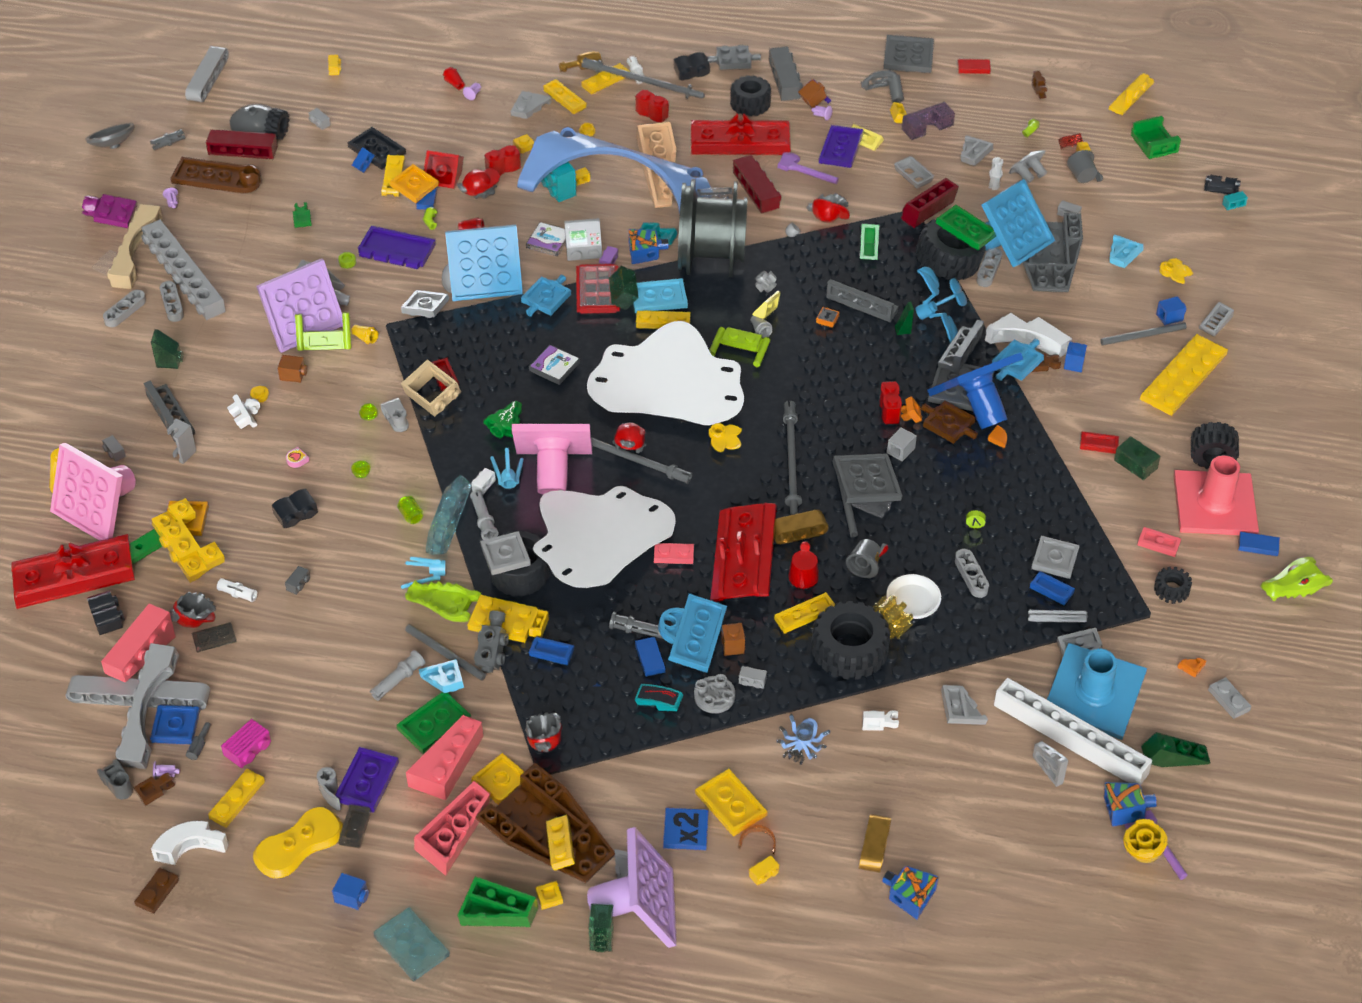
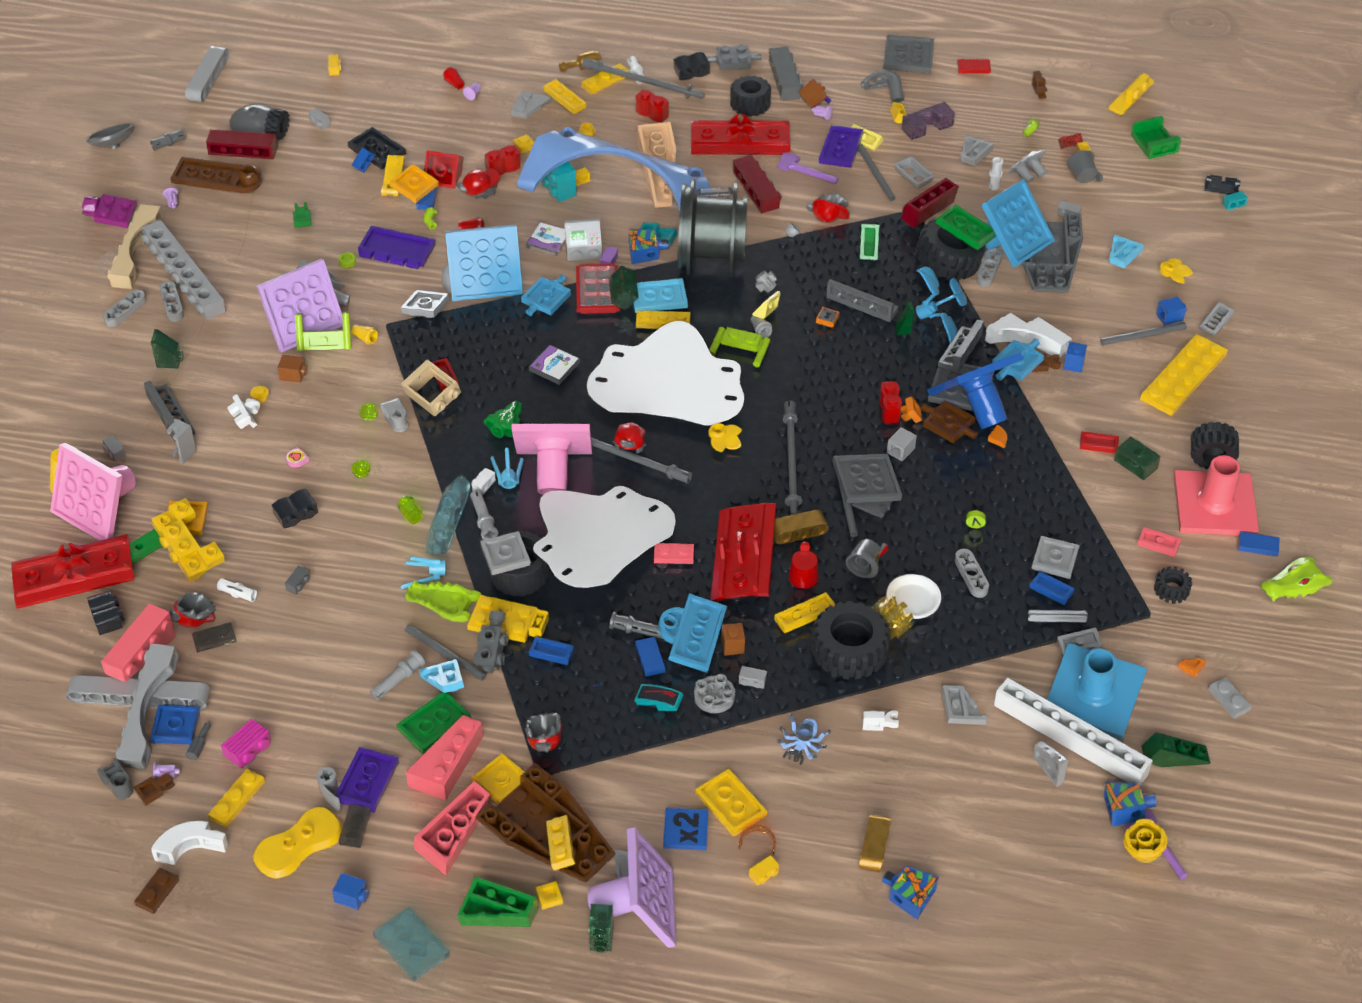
(876, 173): none -> dark grey piece

